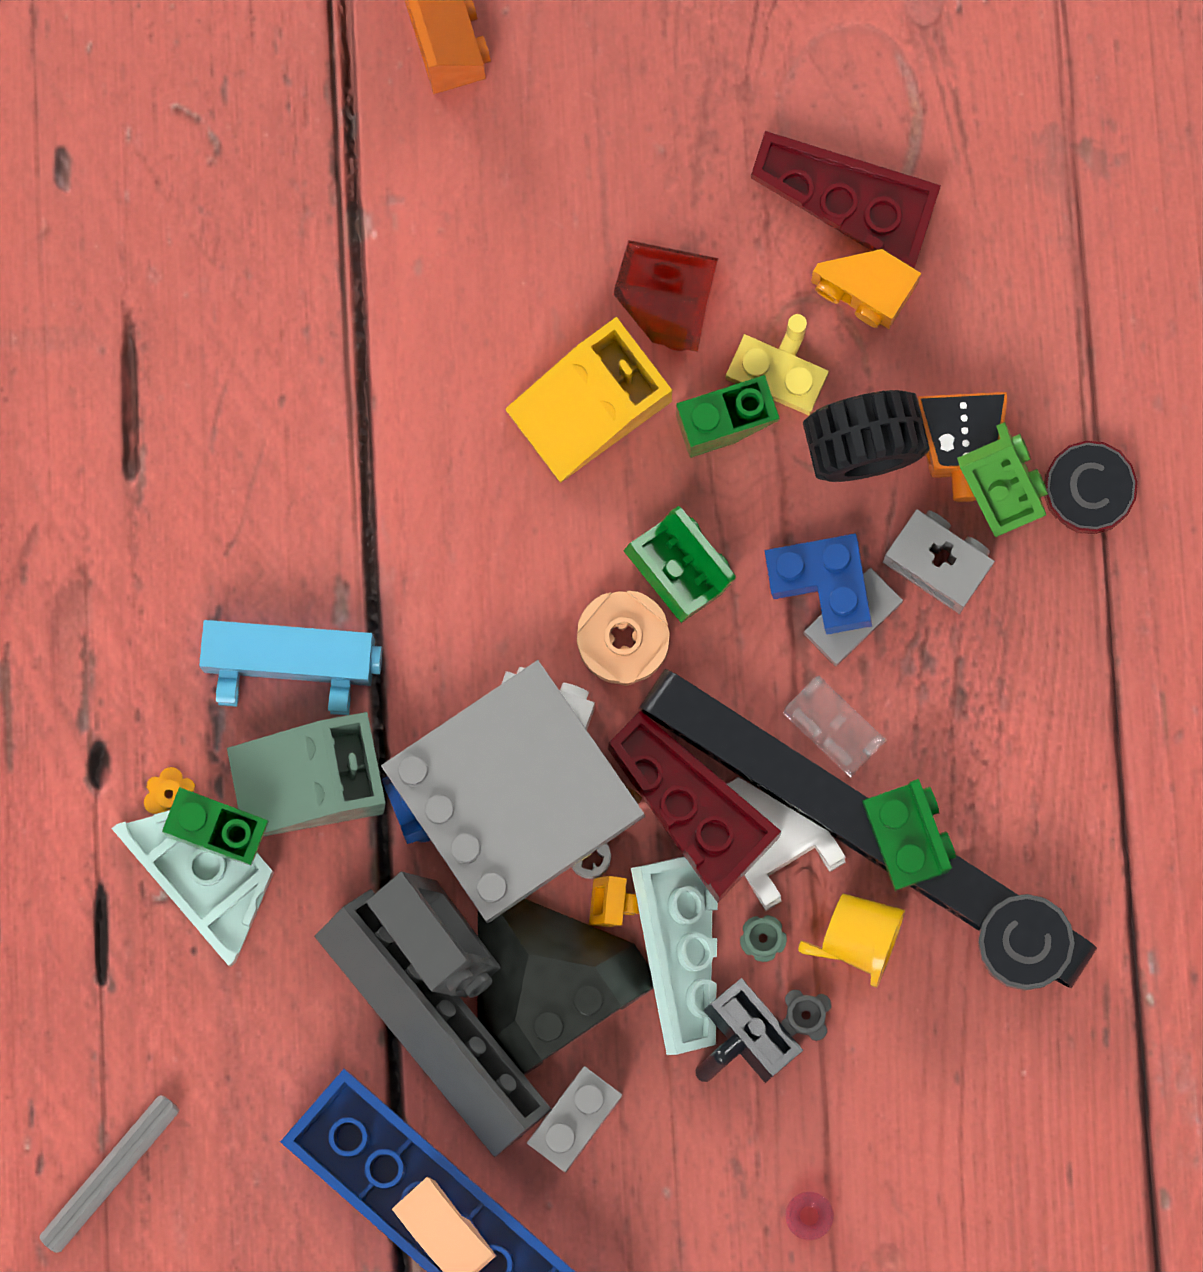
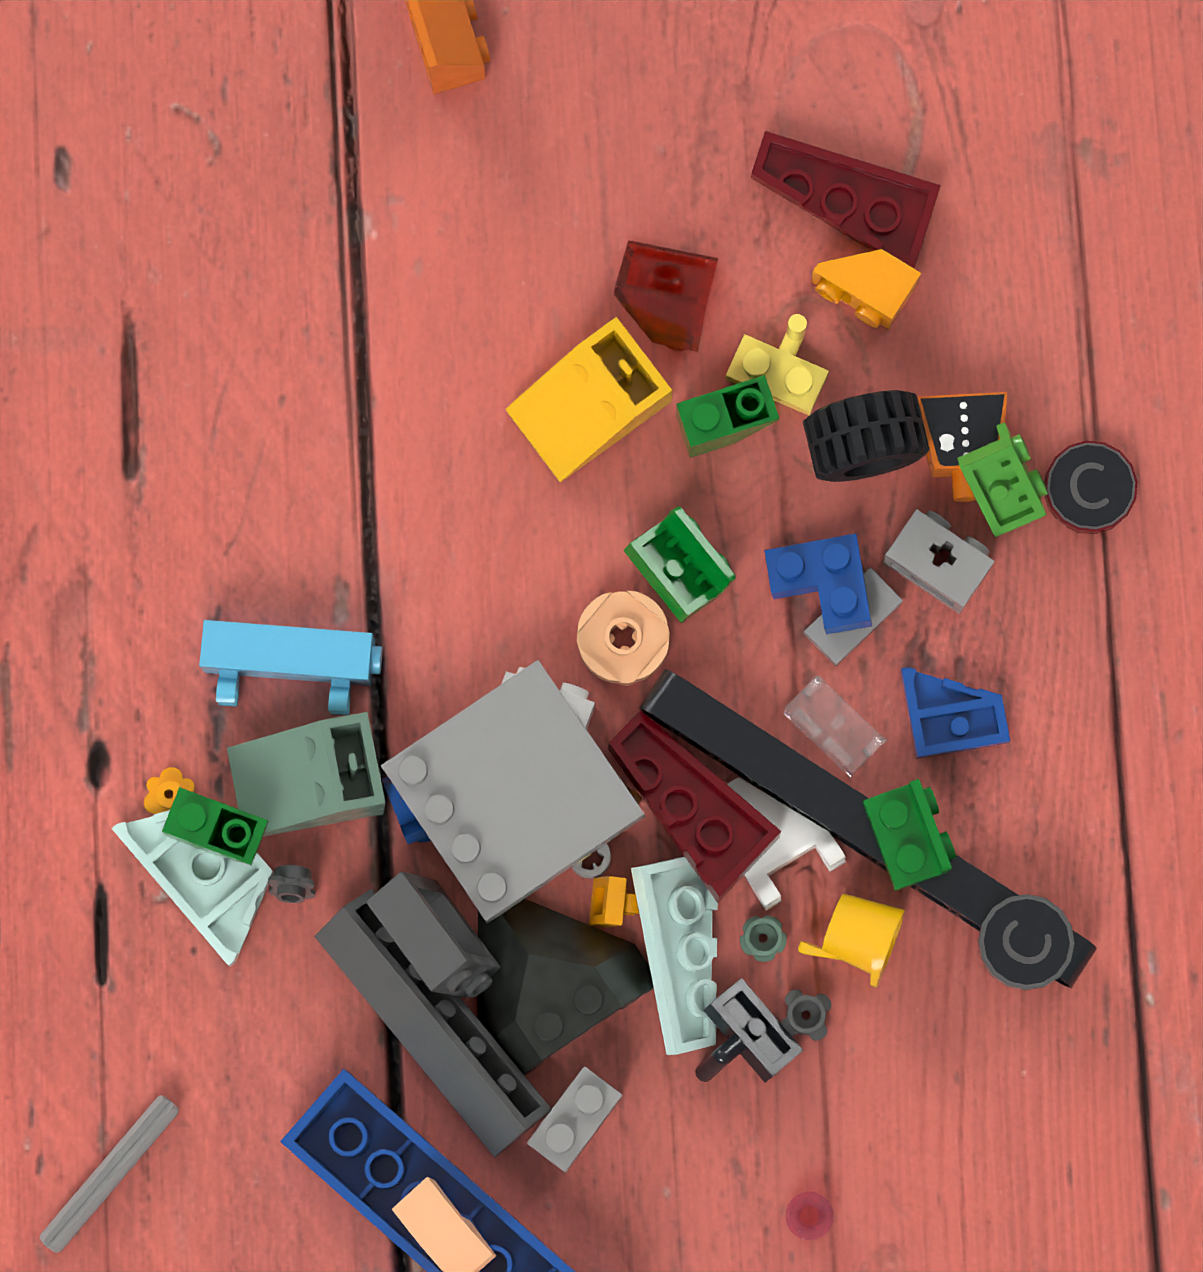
(291, 884): none -> dark grey plate
(951, 716): none -> blue wing

